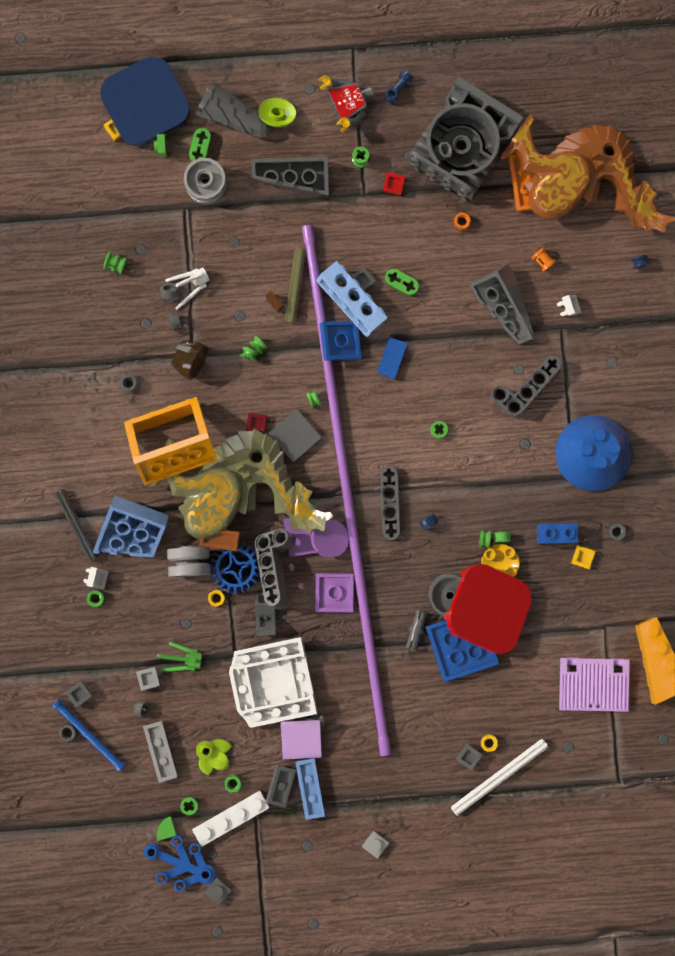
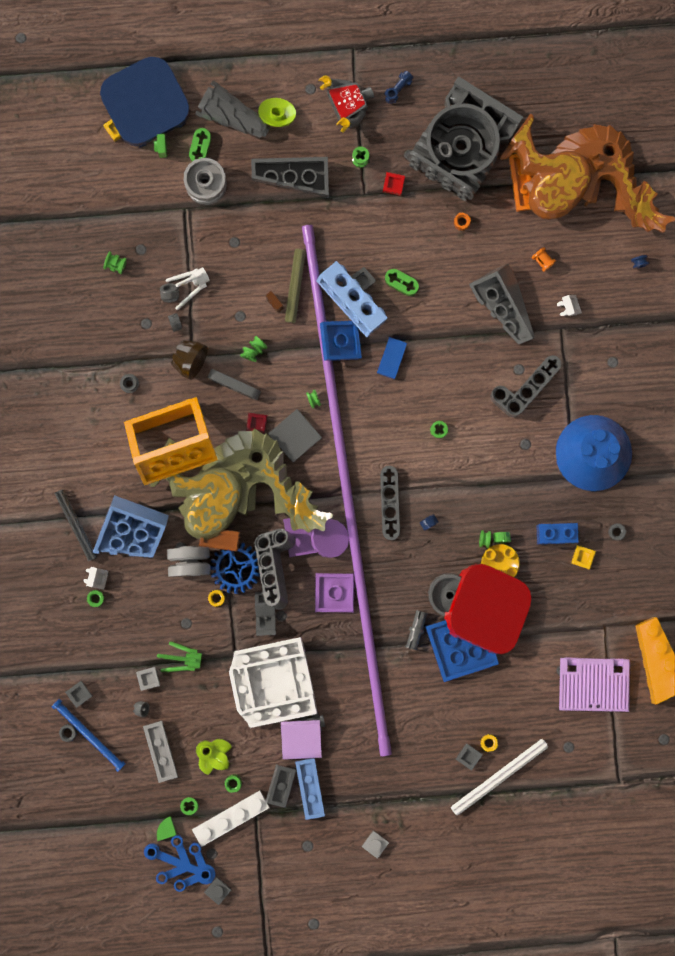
(234, 384): none -> dark grey beam

